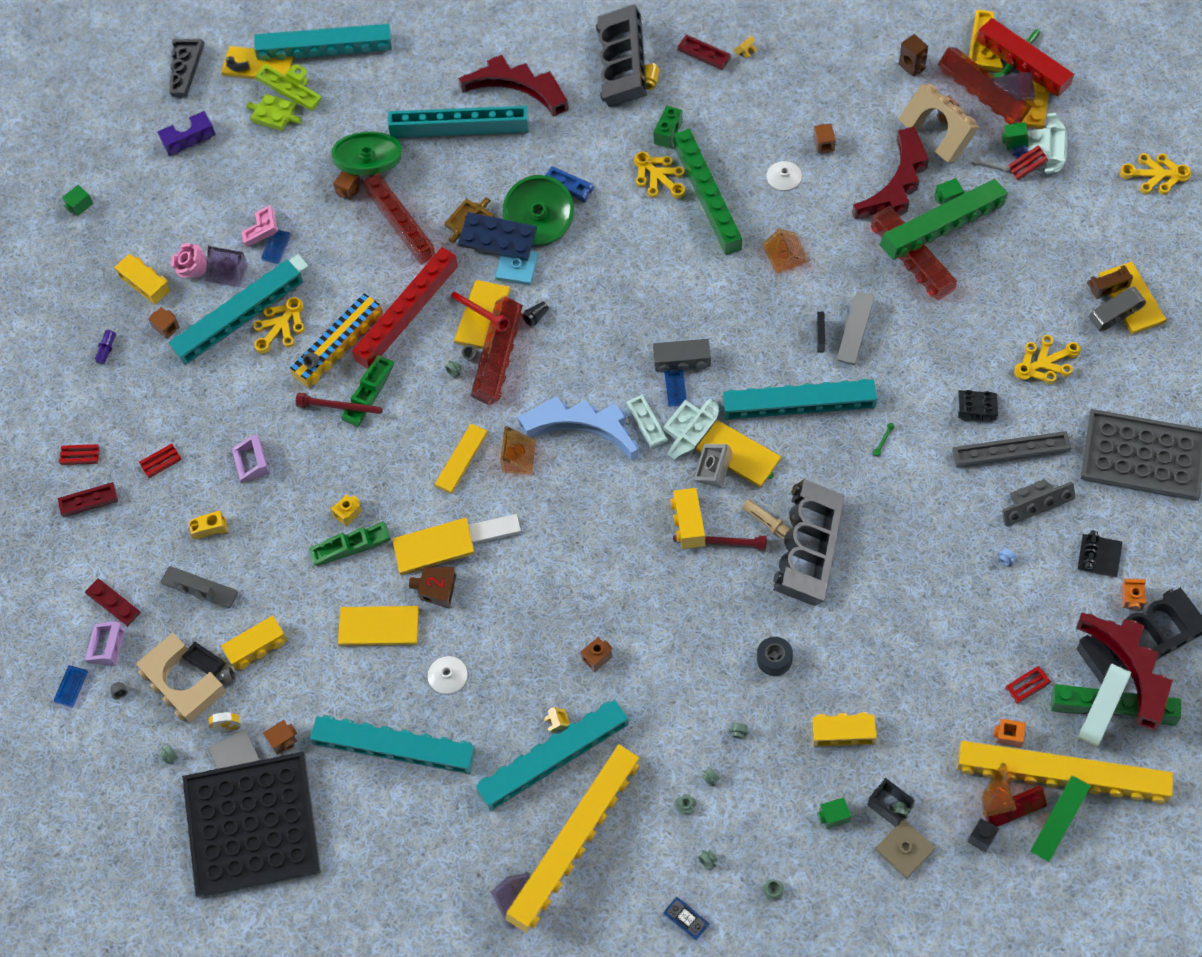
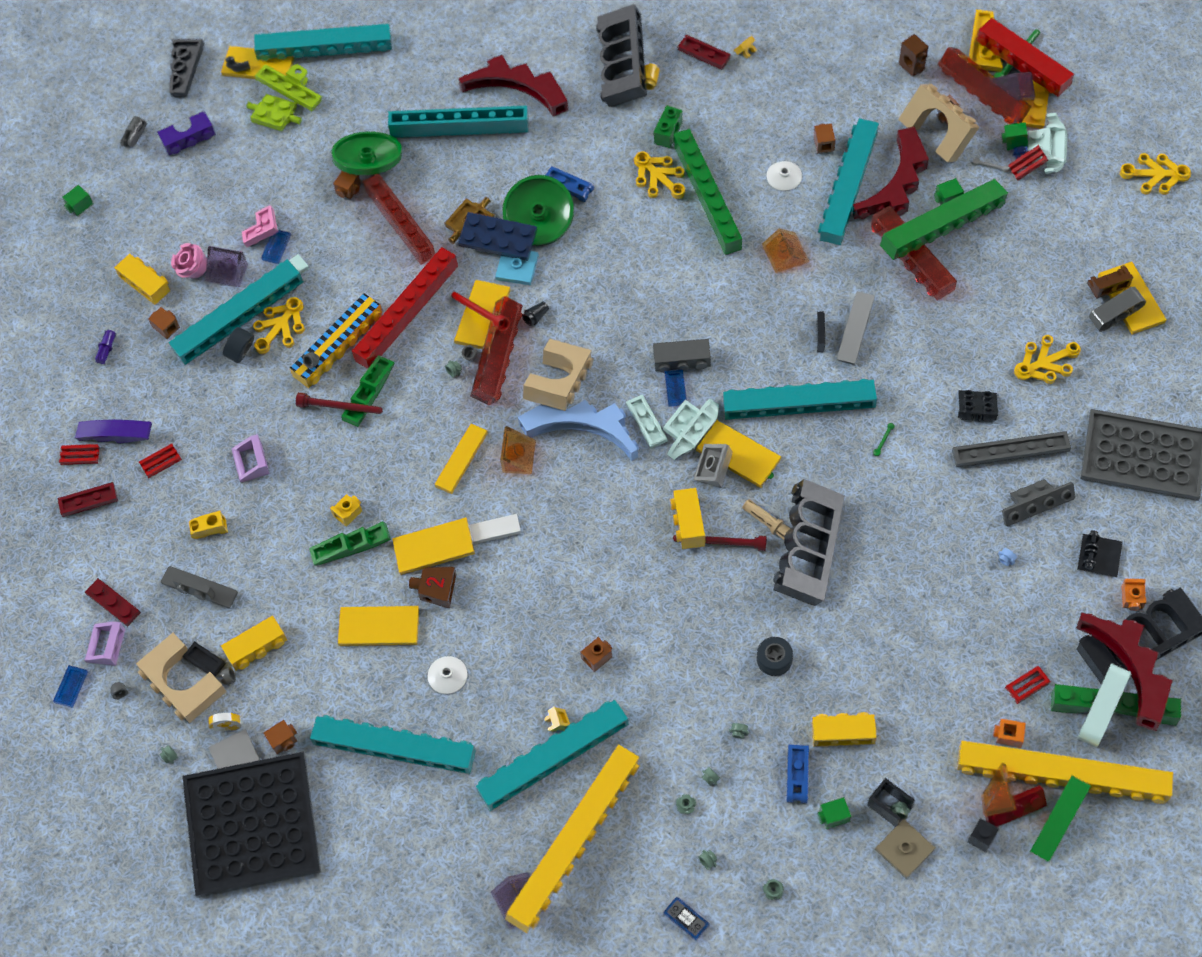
(113, 430): none -> dark purple slope
(134, 129): none -> dark grey hinge
(238, 344): none -> black wheel
(559, 392): none -> tan arch
(797, 773): none -> blue plate
(849, 181): none -> teal brick

